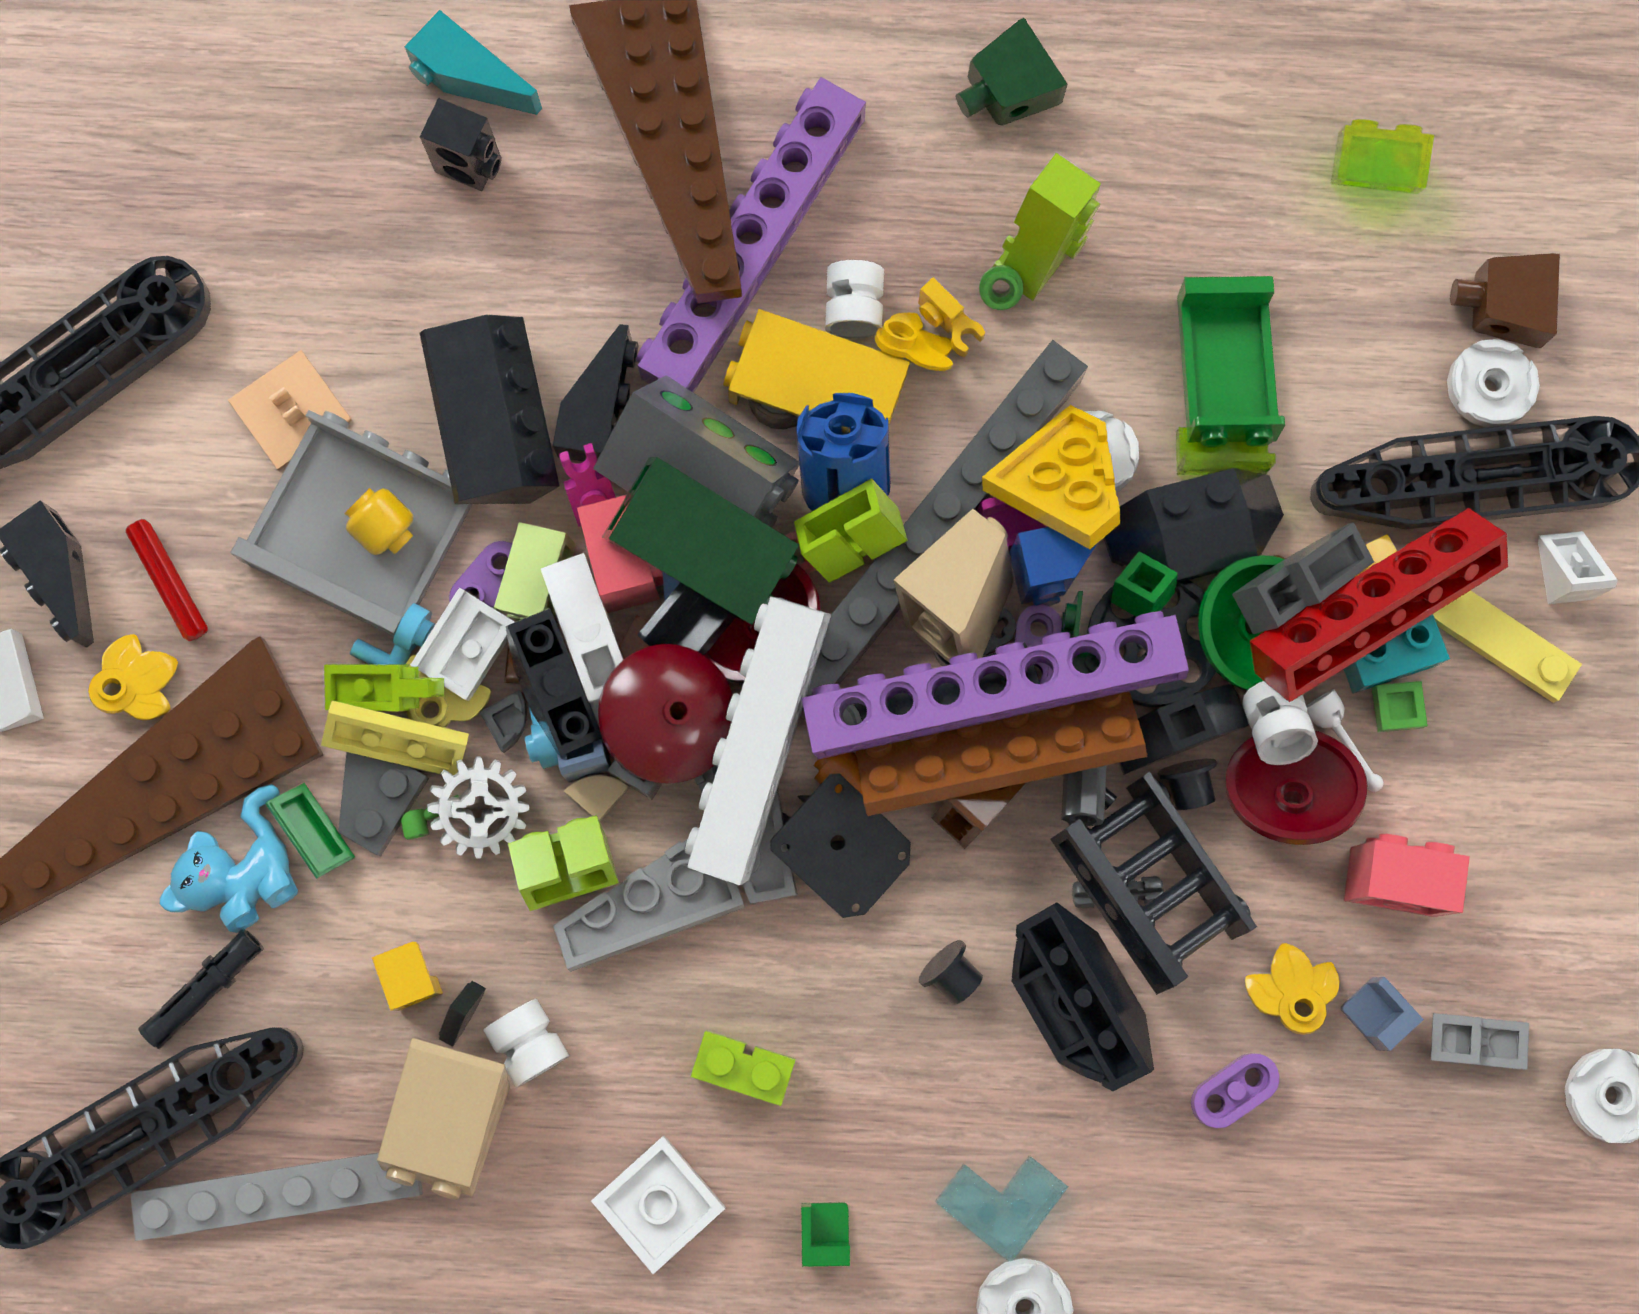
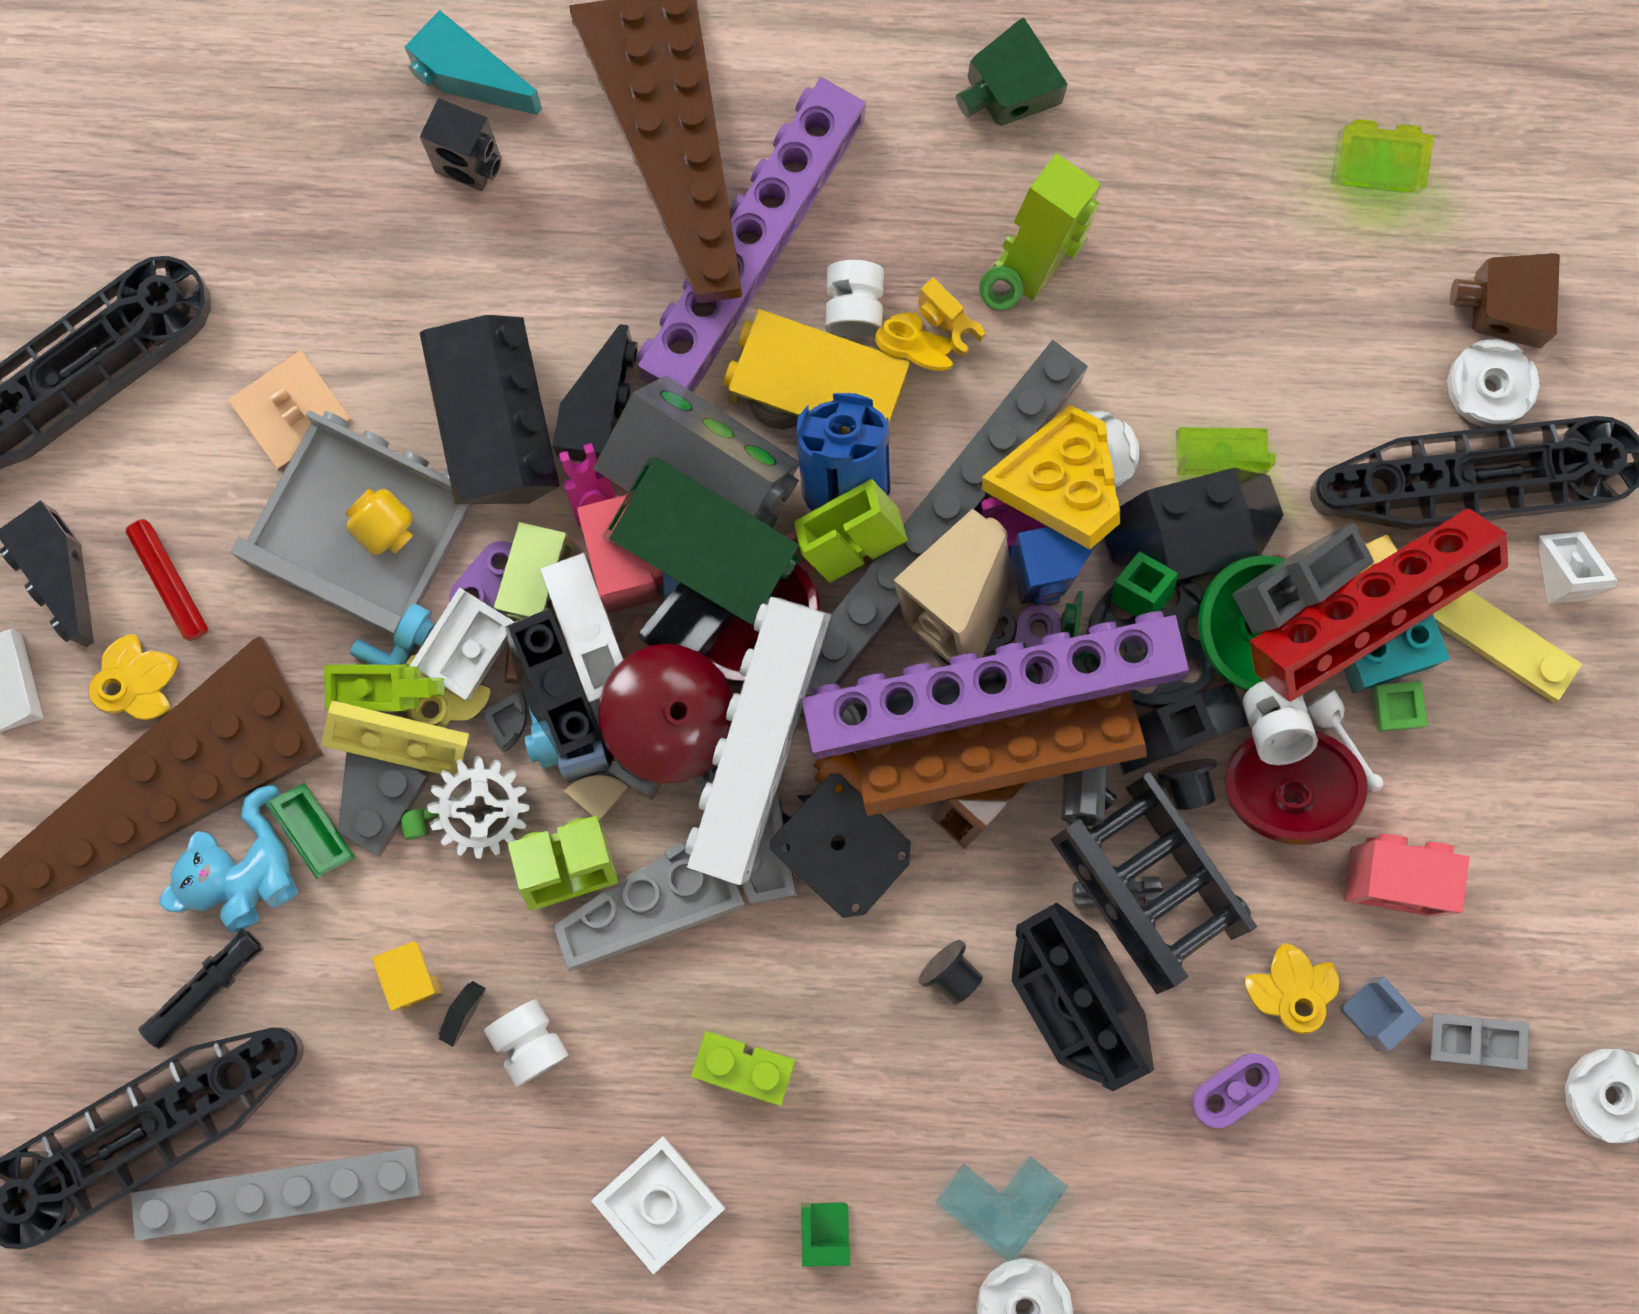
(443, 1119): tan slope -> none
(1228, 360): green panel -> none

